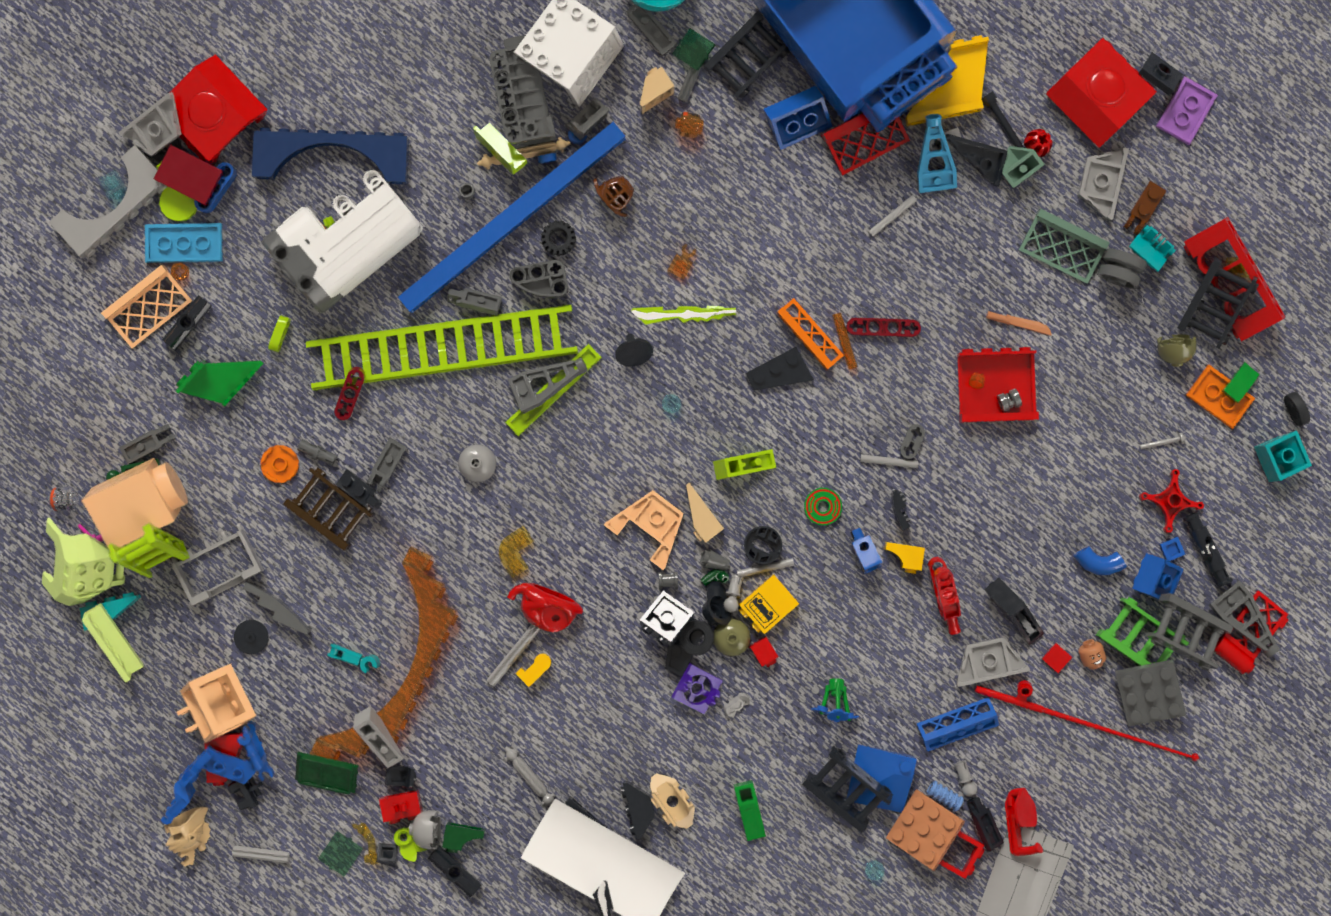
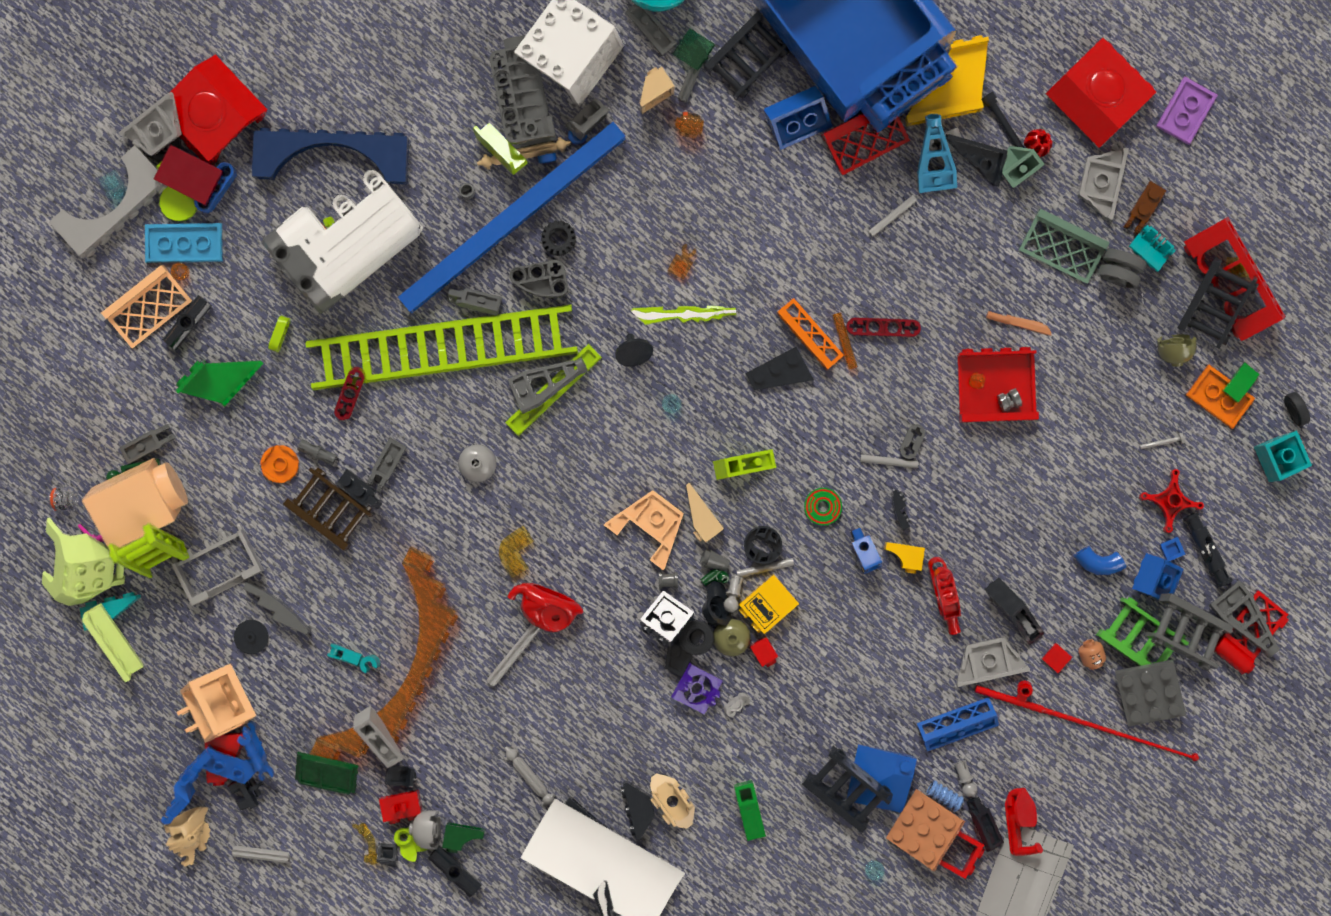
(340, 853): clear green piece -> none
(540, 665): yellow leg -> none
(615, 193): reddish brown piece -> none
(837, 689): plant -> none
(1160, 73): black piece -> none

